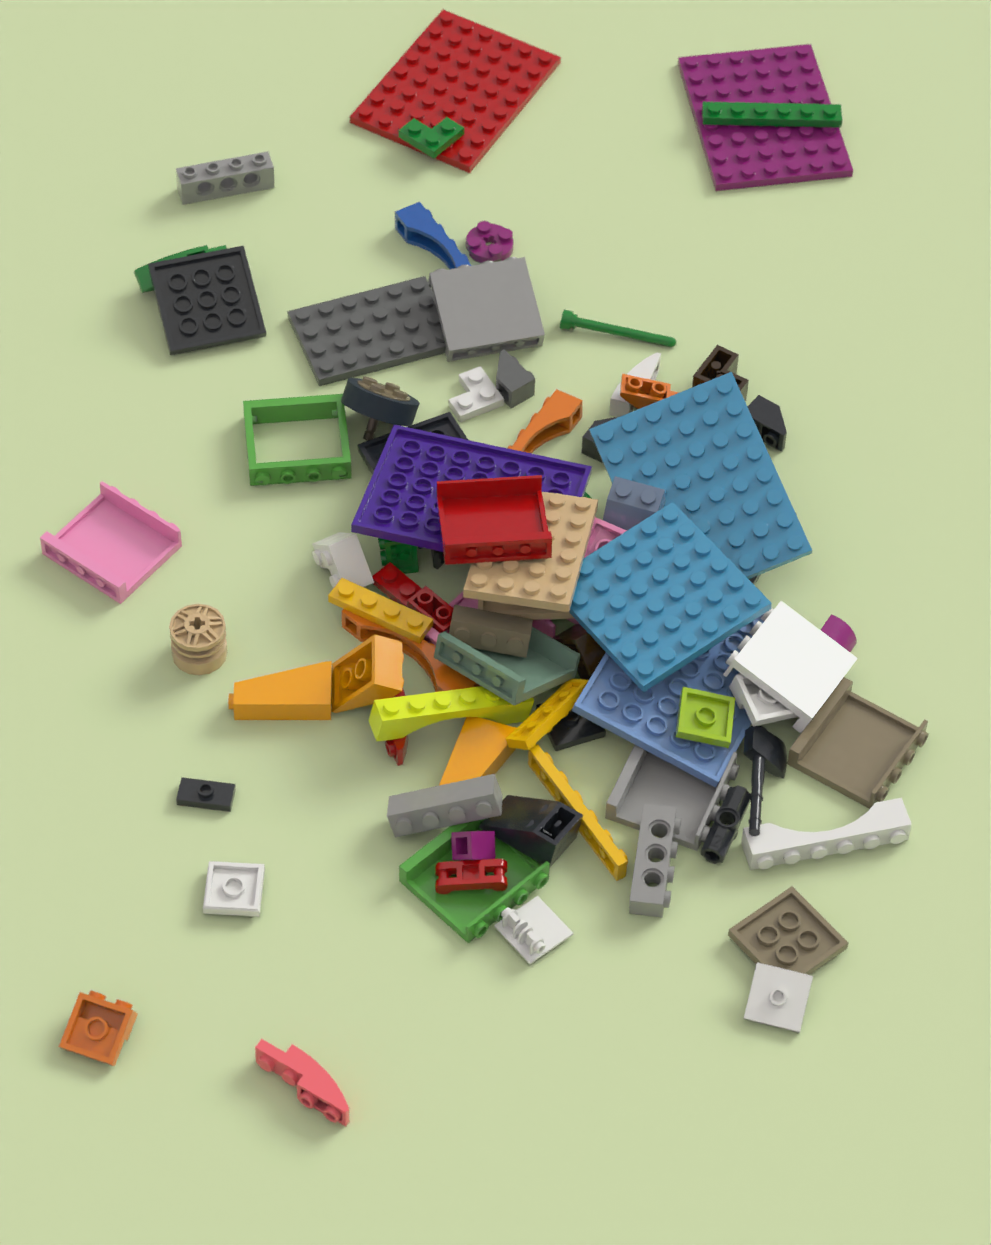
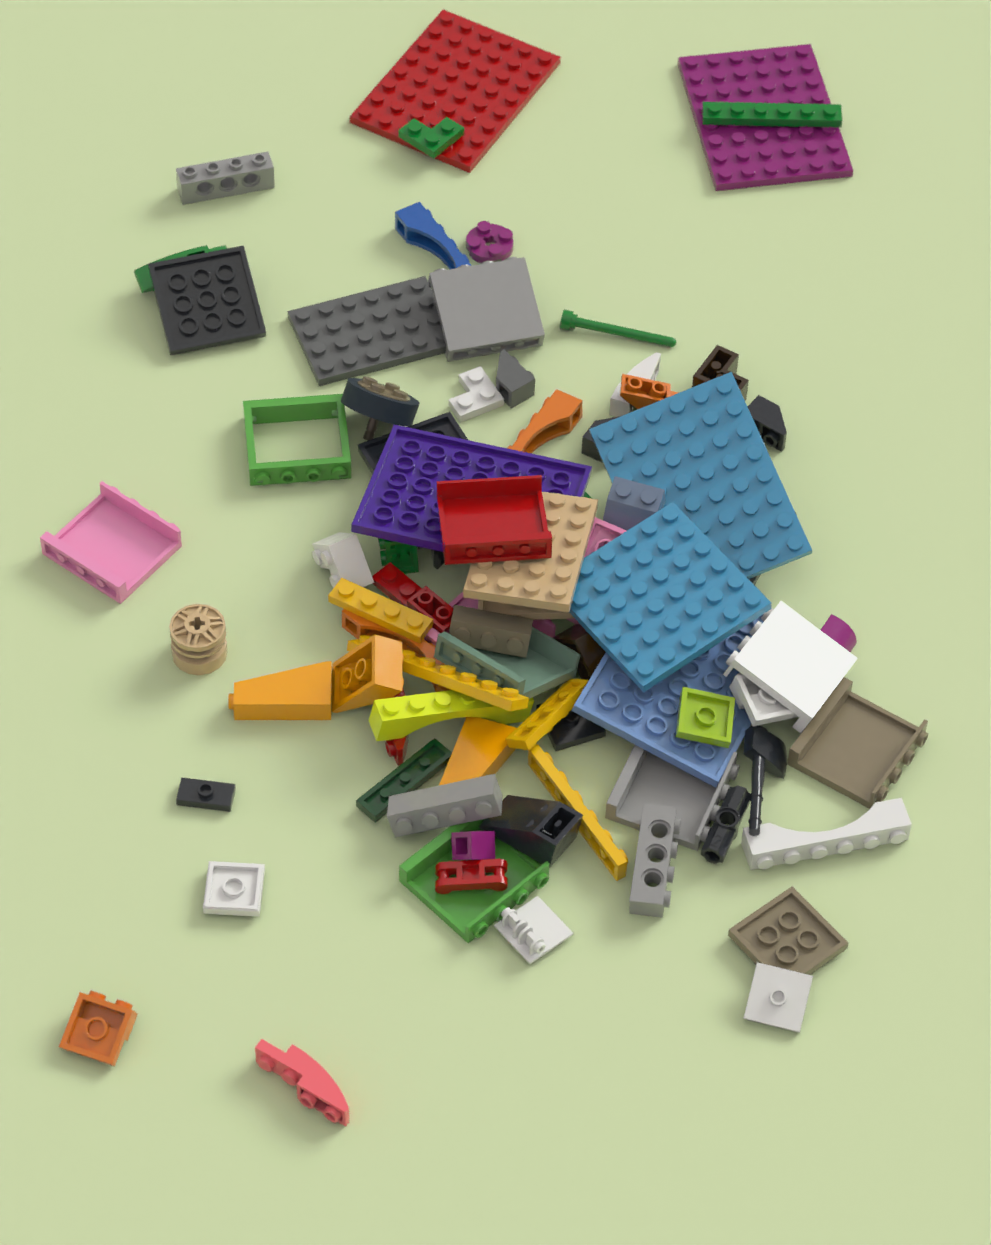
(404, 778): none -> dark green plate
(464, 683): none -> yellow plate

